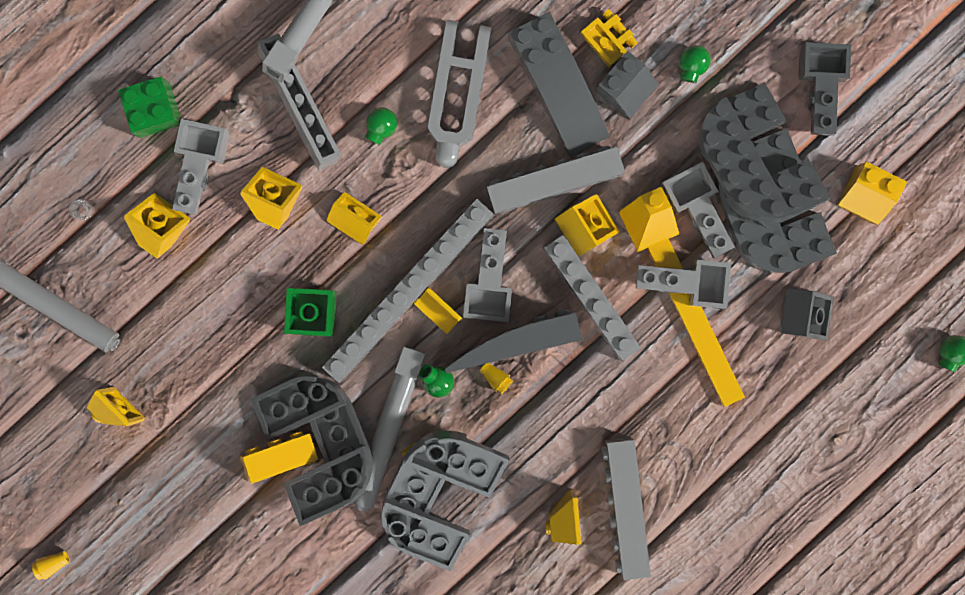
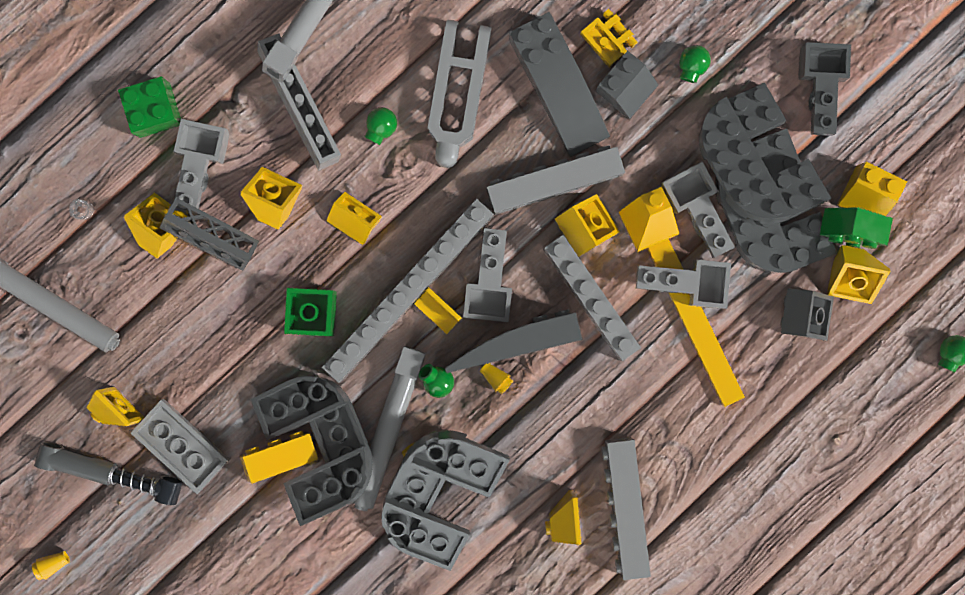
(56, 458): none -> piece
(180, 446): none -> light grey plate
(204, 239): none -> dark grey fence
(856, 227): none -> green brick
(856, 275): none -> yellow slope

